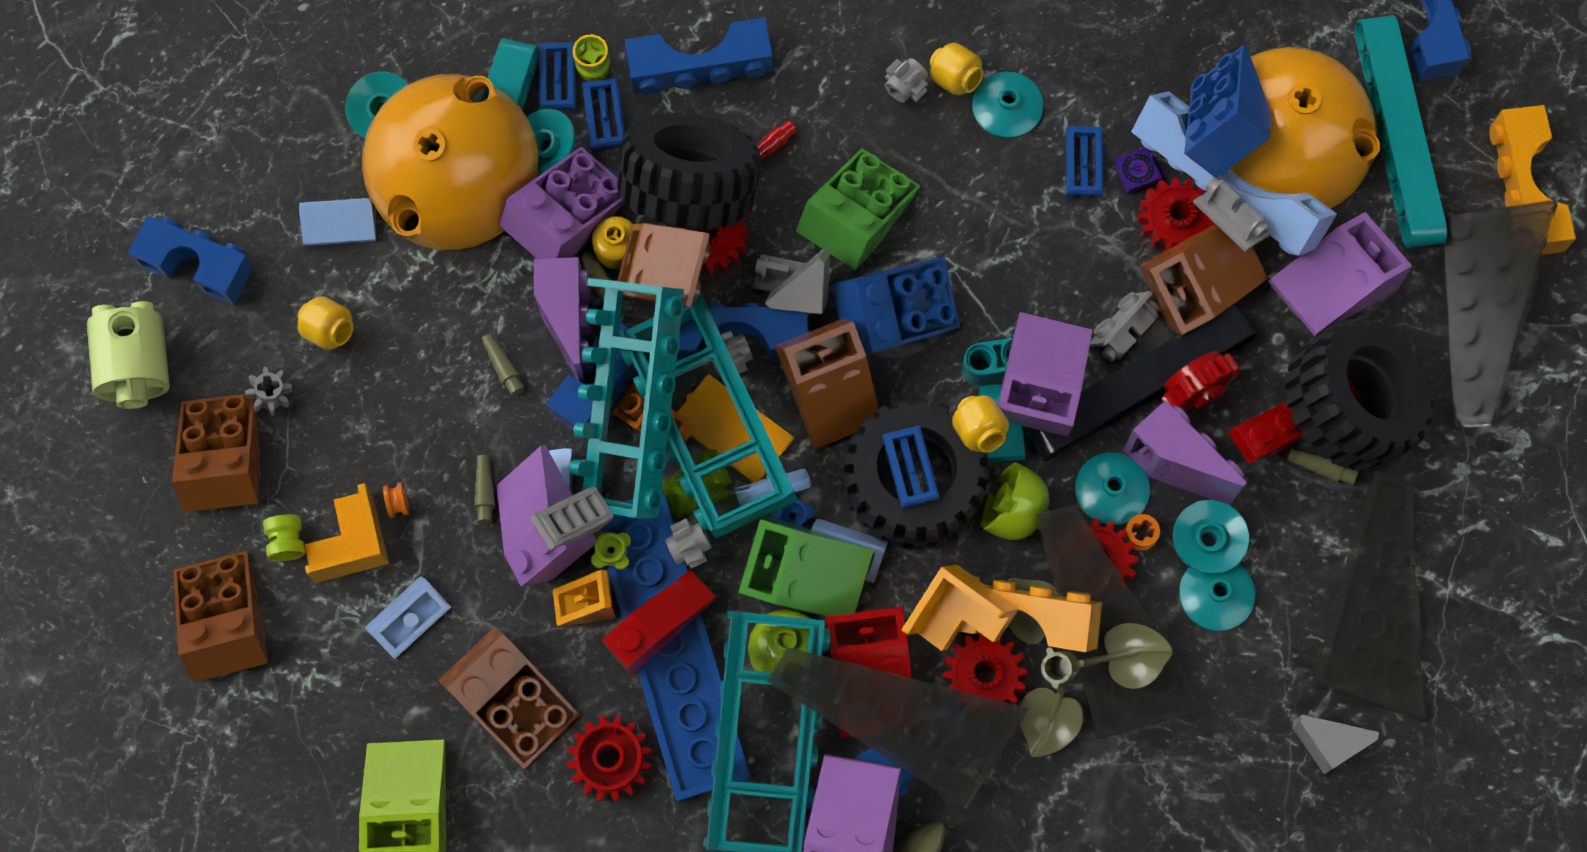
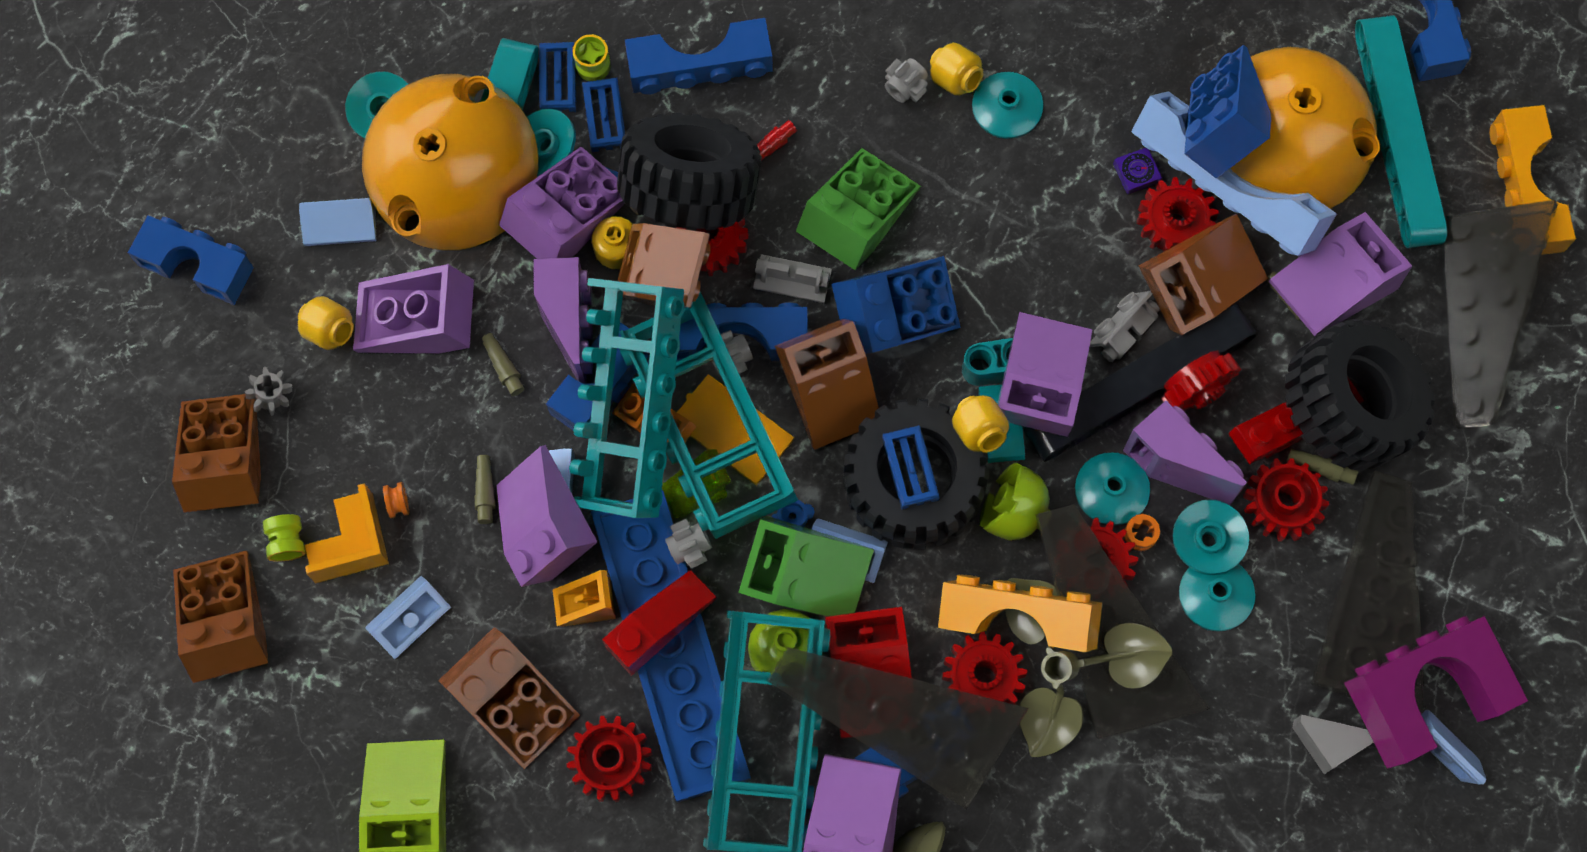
(127, 354): yellowish green cylinder -> none
(415, 312): none -> medium lavender slope
(574, 516): light grey slope -> none
(595, 271): olive animal -> none
(618, 542): lime plate -> none
(747, 493): light blue axle -> none
(806, 288): light grey slope -> none
(957, 599): light orange panel -> none
(1084, 190): blue tile -> none
(1236, 220): light grey hinge -> none
(1275, 515): none -> red gear
(1387, 691): none -> magenta arch
(1453, 752): none -> light blue slope

